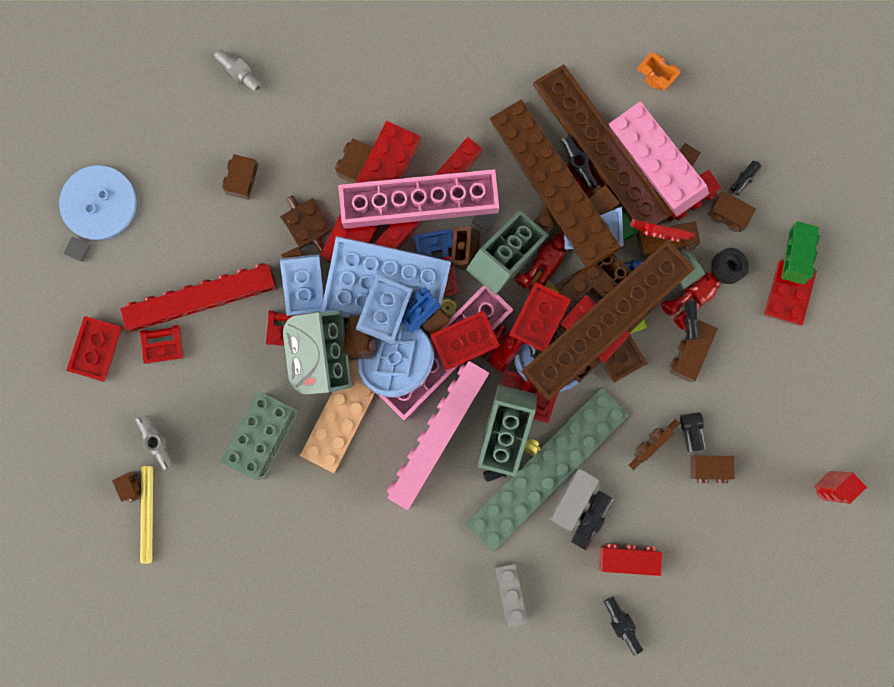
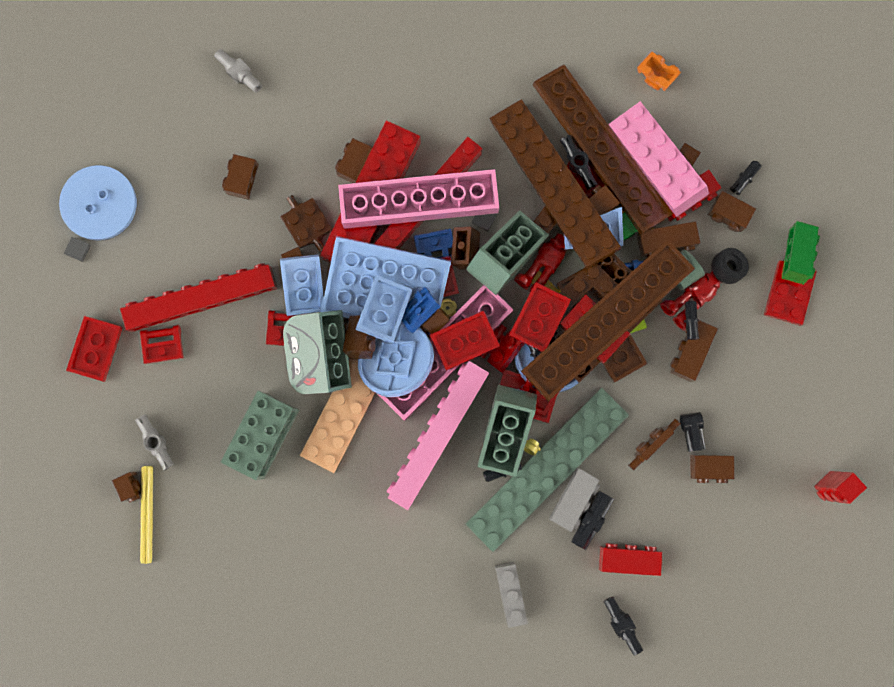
(662, 231): red plate -> none

